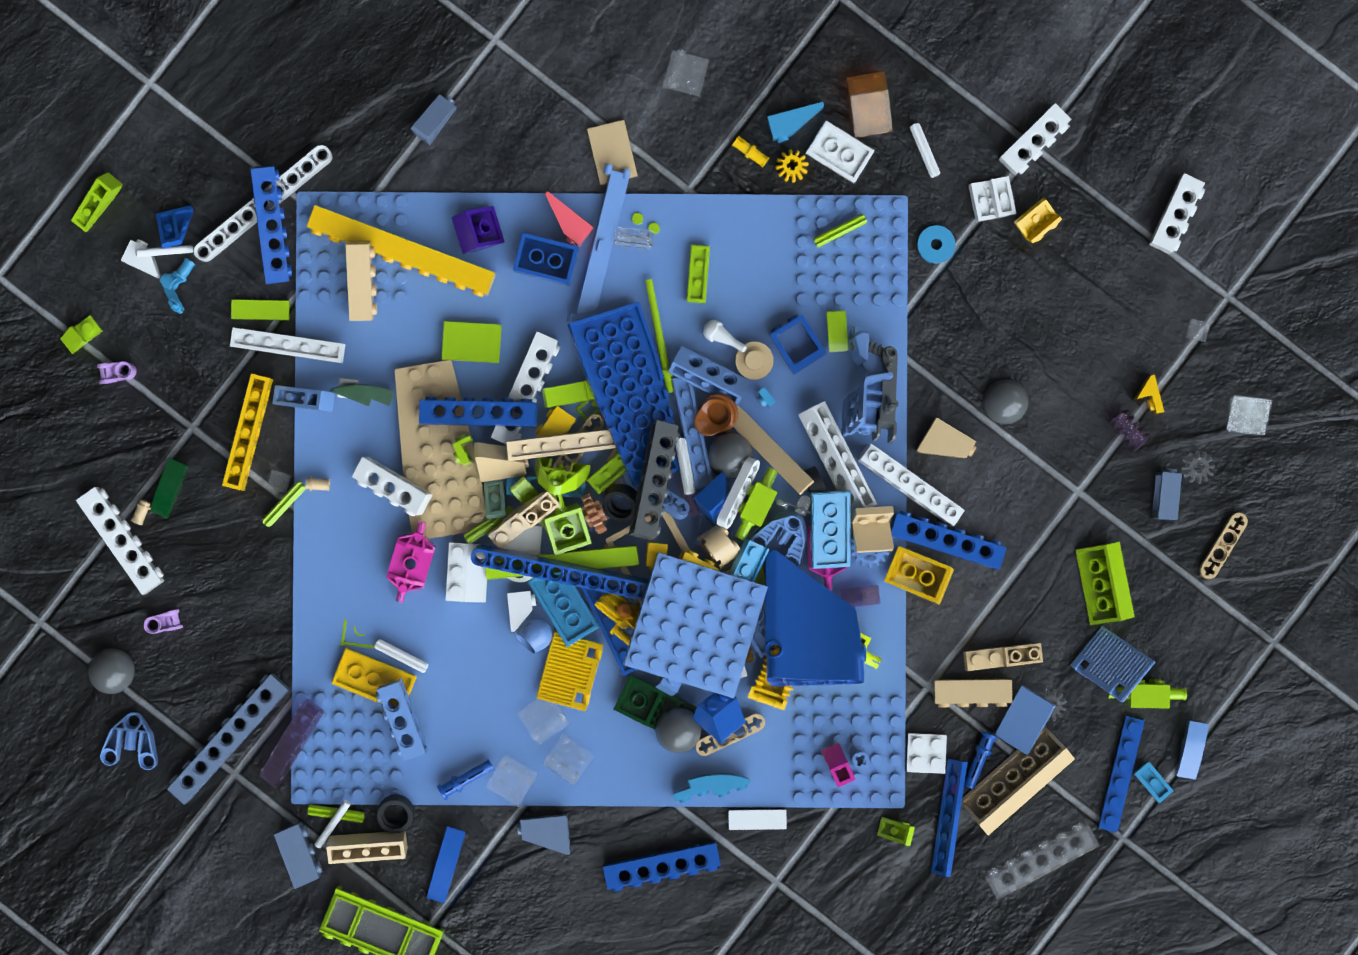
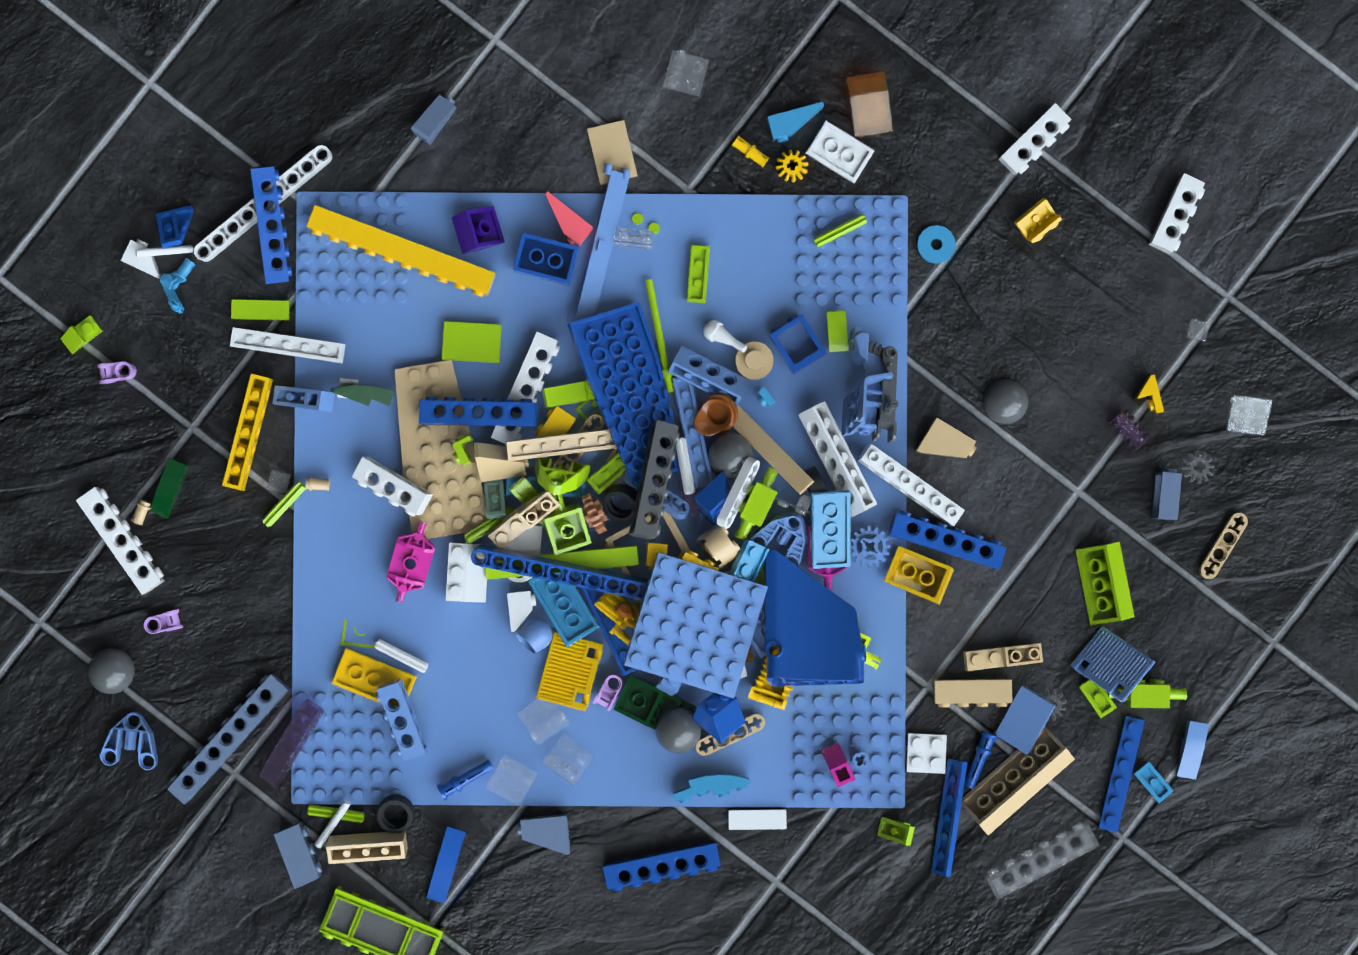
(96, 201): lime slope -> none
(360, 280): tan brick -> none
(608, 693): none -> lavender piece
(861, 596): clear purple slope -> none
(872, 529): tan bracket -> none
(925, 150): white axle -> none
(992, 199): white slope -> none
(1097, 698): none -> lime plate

